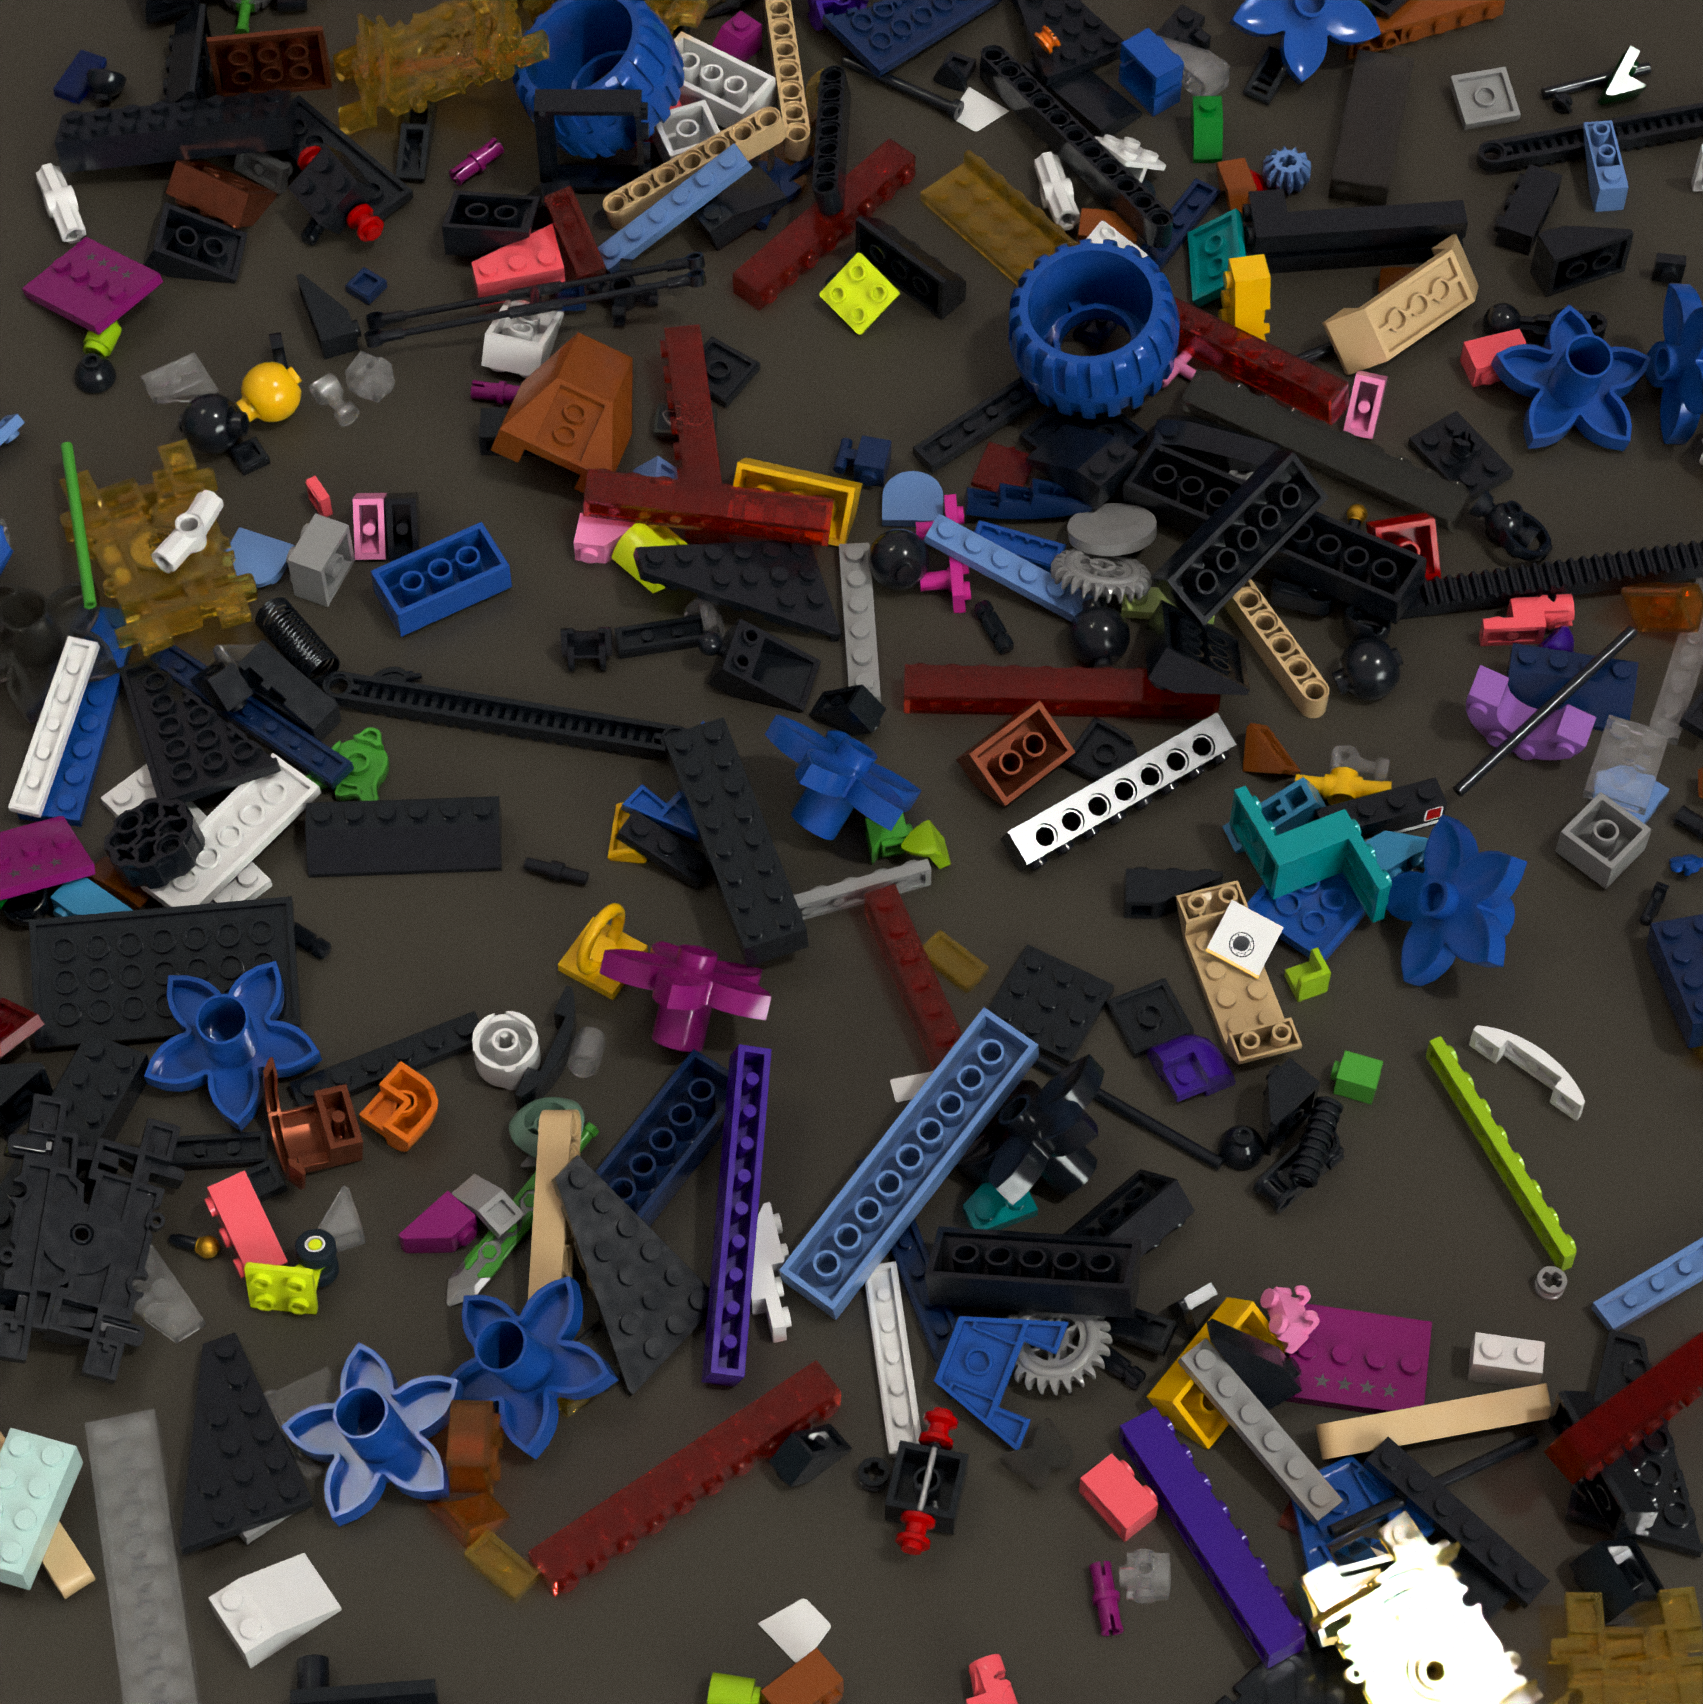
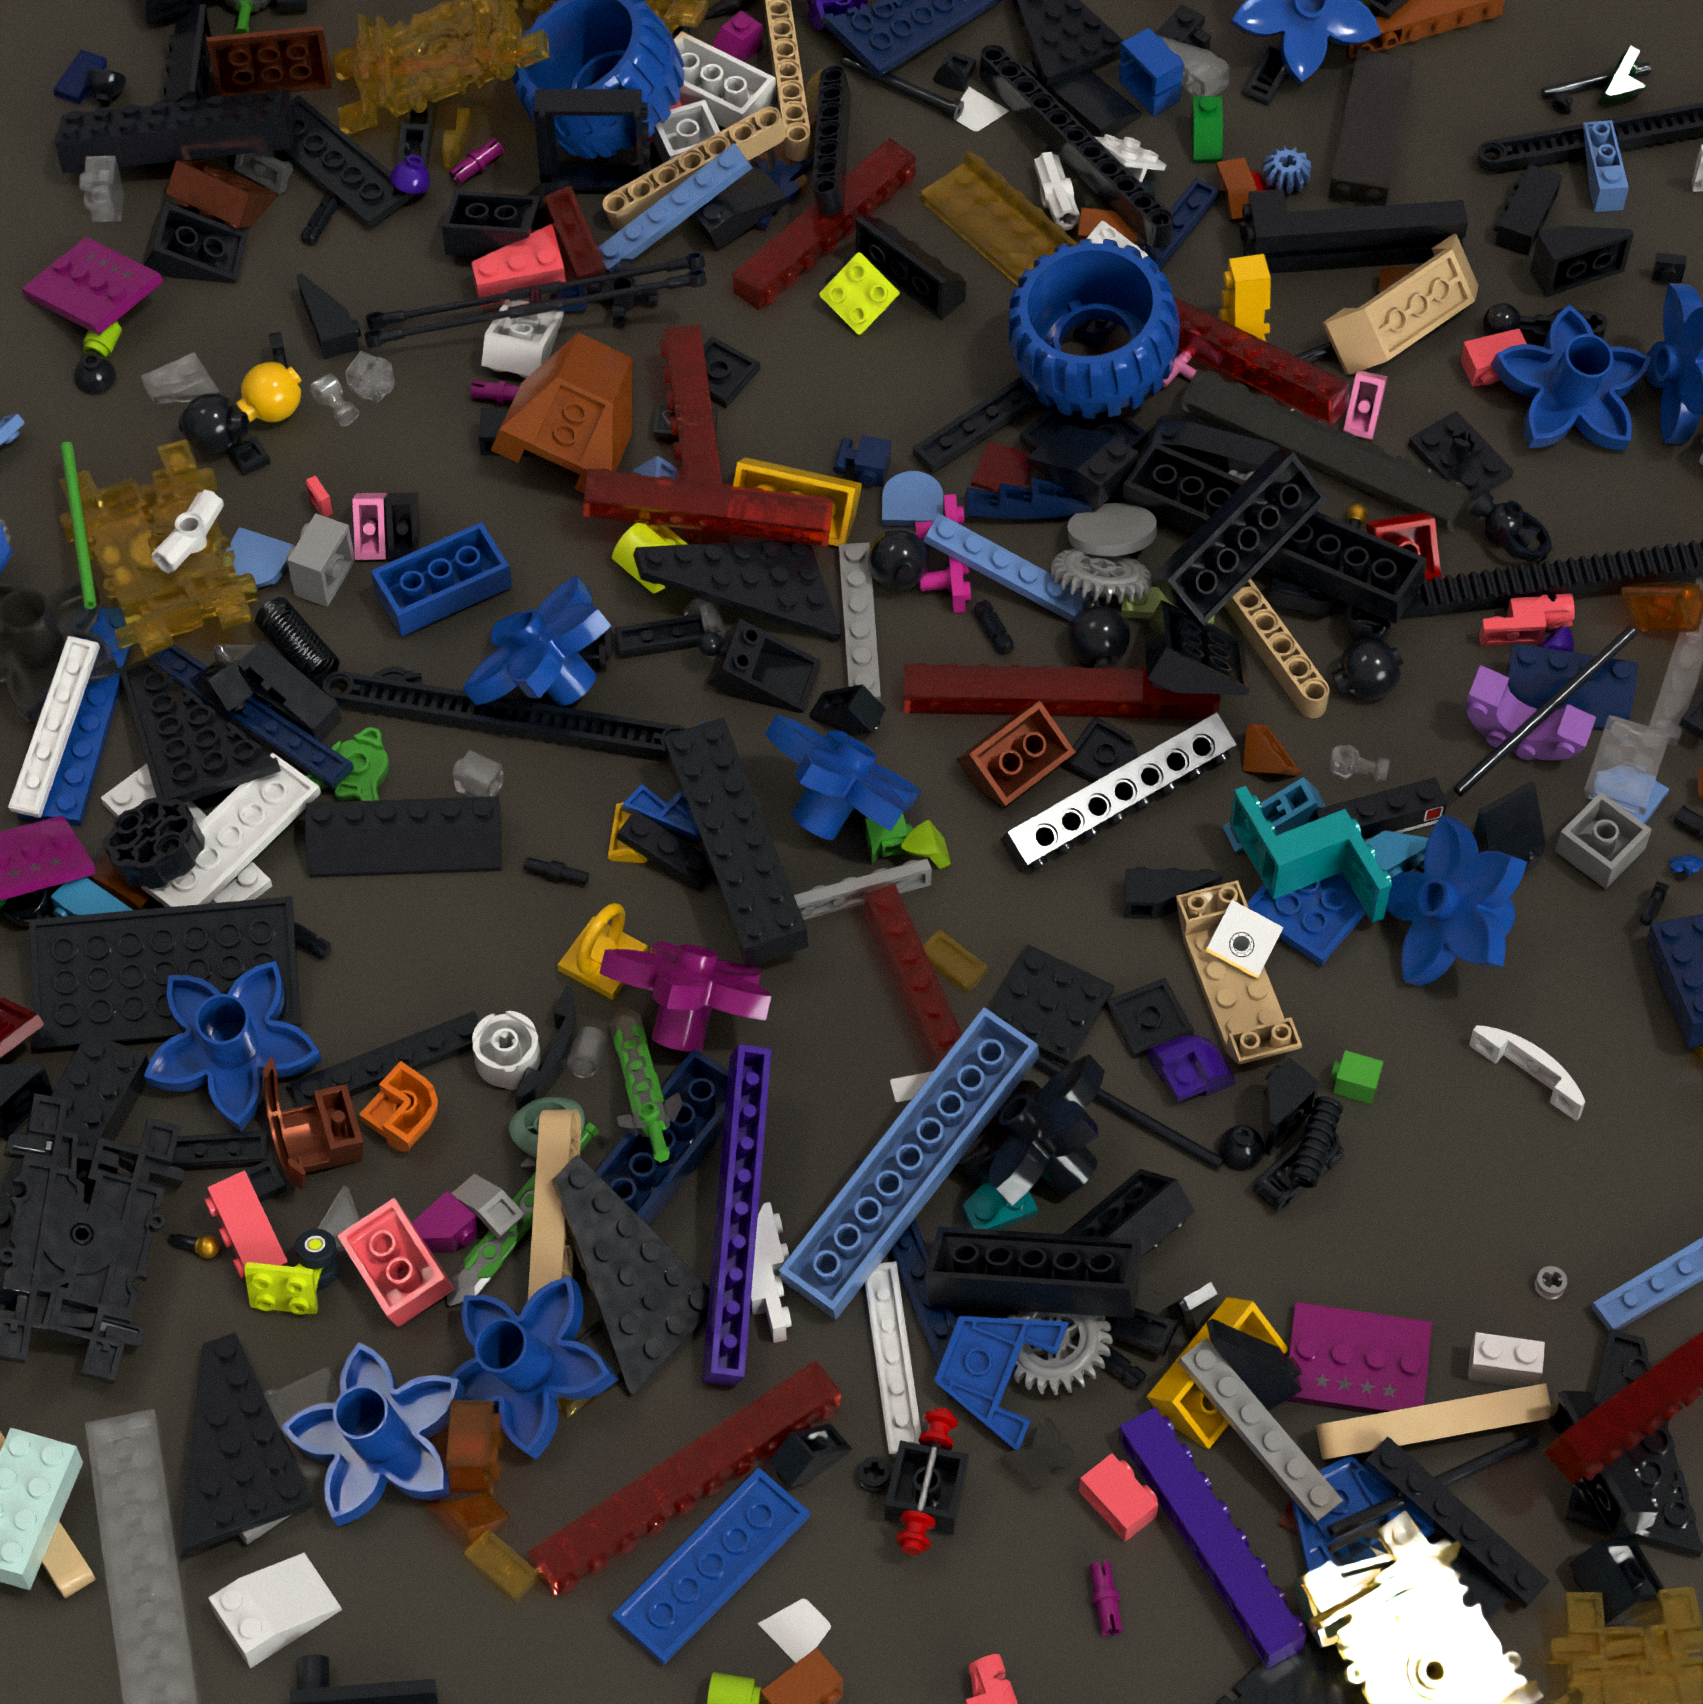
(61, 203): white piece -> none
(103, 188): none -> clear brick
(165, 1301): clear wing -> none
(336, 192): black brick -> none
(366, 286): dark blue tile -> none
(395, 1263): none -> coral slope
(411, 175): none -> dark purple brick
(456, 140): none -> clear yellow slope
(477, 775): none -> clear brick
(541, 649): none -> blue plant
(597, 538): bright pink slope -> none
(642, 1083): none -> sword
(711, 1566): none -> blue plate
(1027, 546): blue plate -> none
(1046, 39): orange bush -> none
(1146, 1576): clear brick -> none
(1209, 254): teal plate -> none
(1288, 1315): bright pink piece -> none
(1309, 977): lime panel -> none
(1344, 785): yellow pin -> none
(1484, 98): light grey plate -> none
(1505, 1161): lime plate -> none
(1513, 826): none -> black slope

